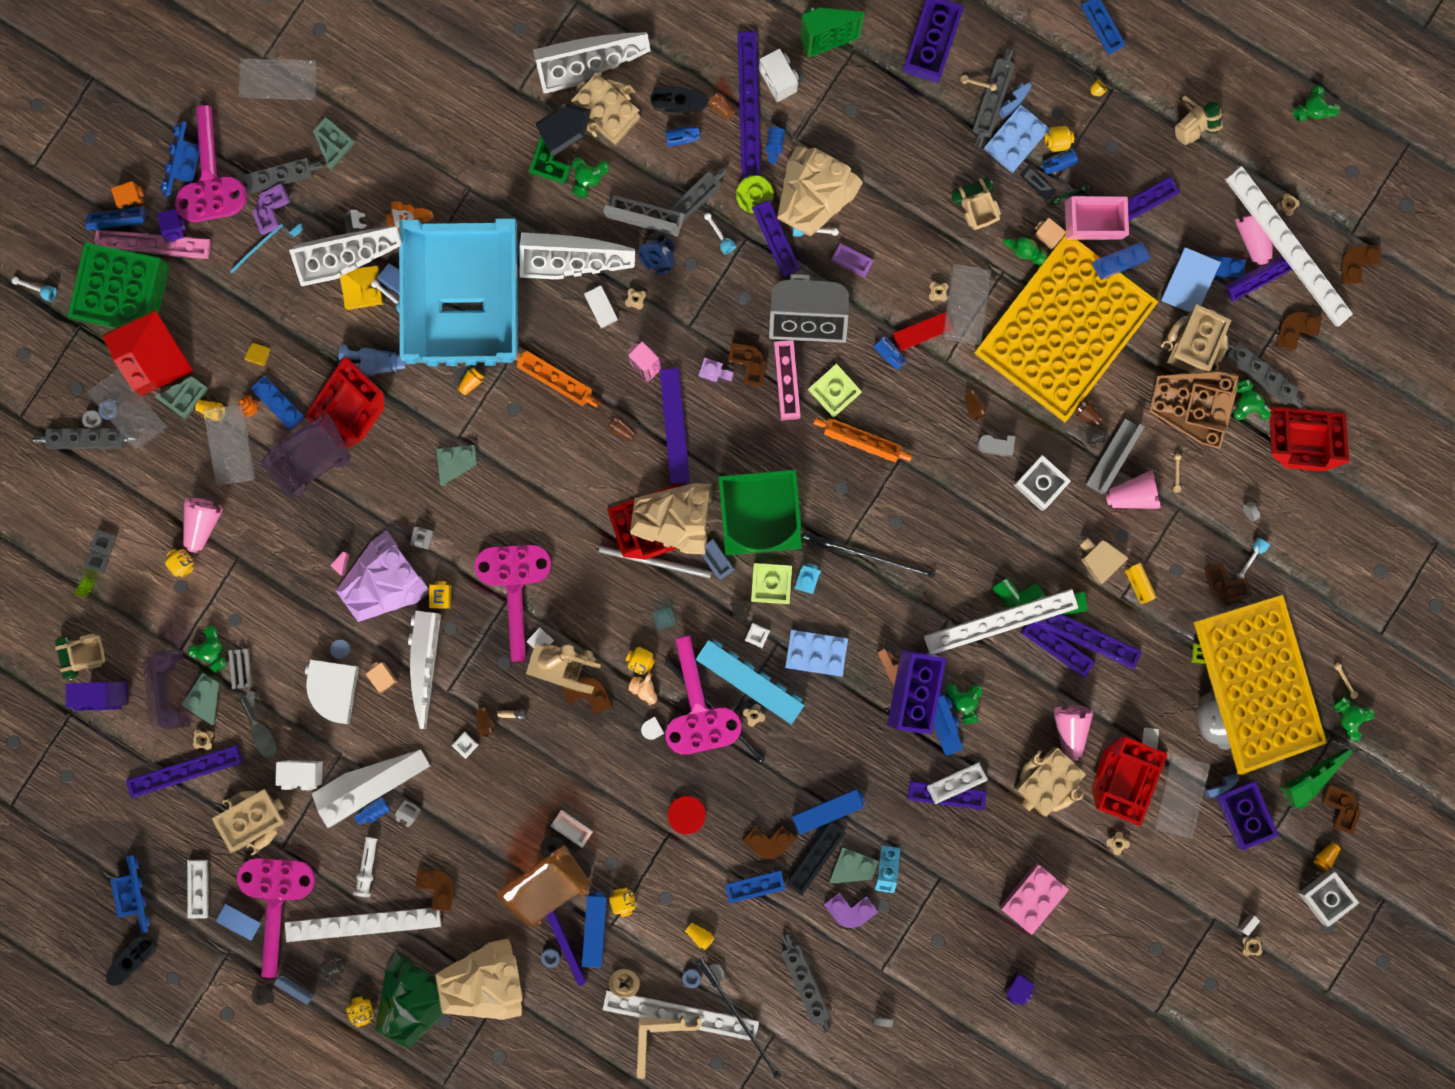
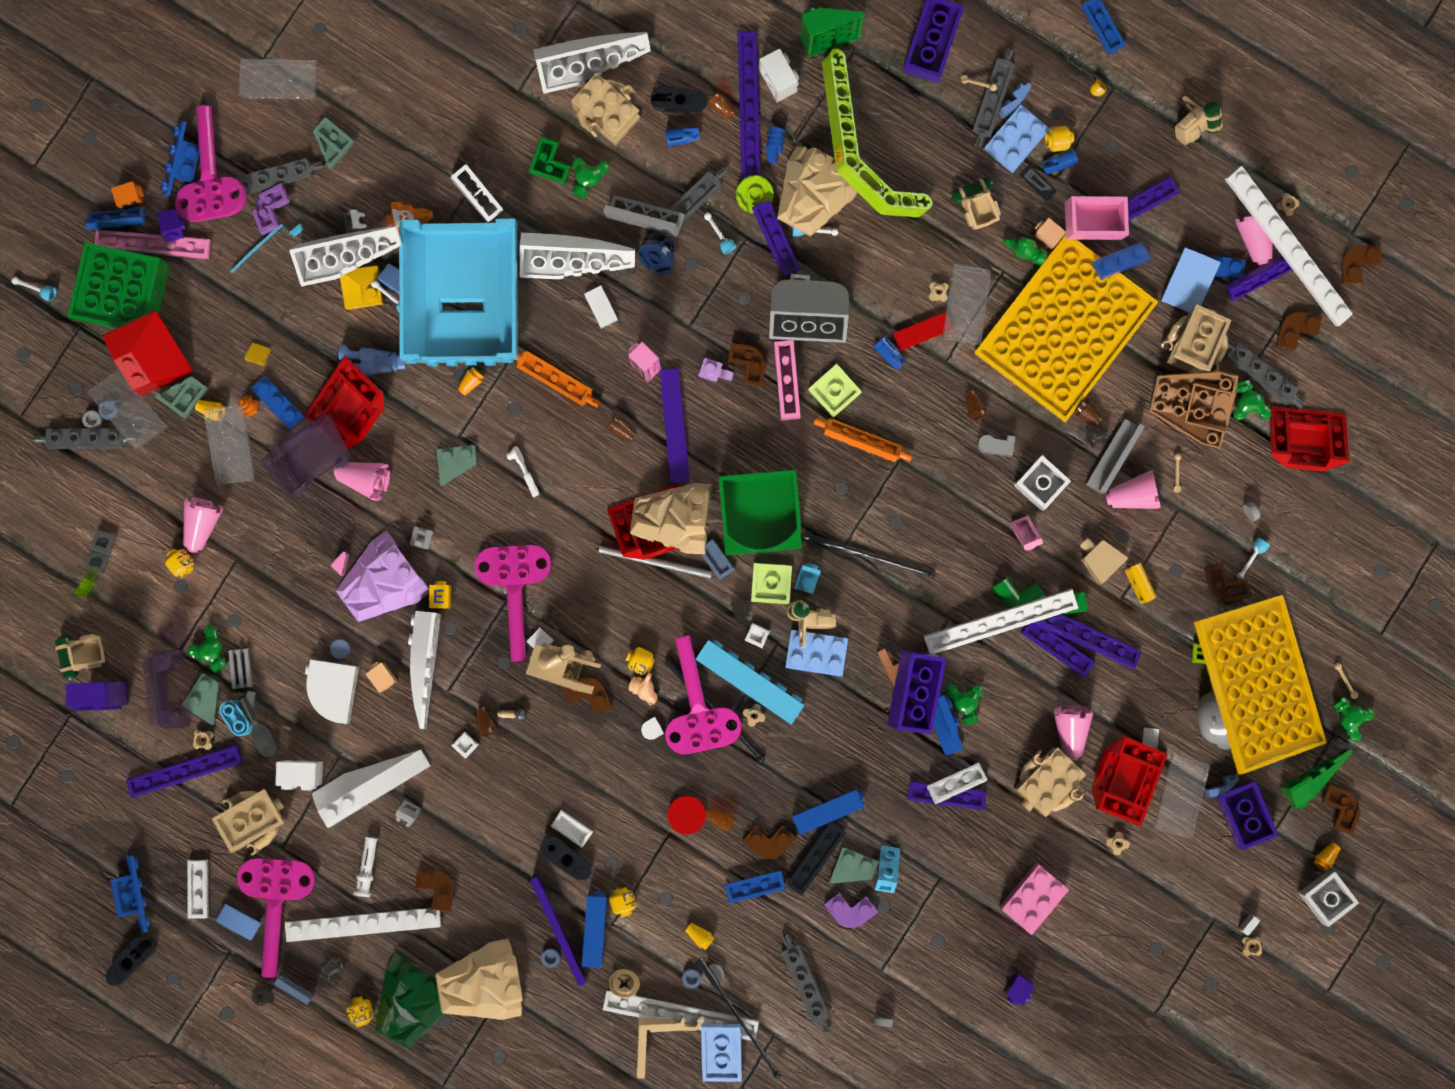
(235, 718): none -> medium azure brick
(365, 478): none -> bright pink cone
(373, 811): blue hinge -> none
(476, 193): none -> white brick
(516, 454): none -> white piece
(544, 887): clear orange windscreen -> none
(563, 127): black tile -> none
(640, 297): tan plate -> none
(664, 618): clear light blue plate -> none
(721, 820): none -> clear orange cone
(721, 1052): none -> light blue plate
(809, 619): none -> tan piece
(846, 151): none -> lime beam
(852, 260): medium lavender tile -> none
(1026, 533): none -> bright pink tile
(1084, 188): dark green hinge -> none
(1315, 106): green animal -> none

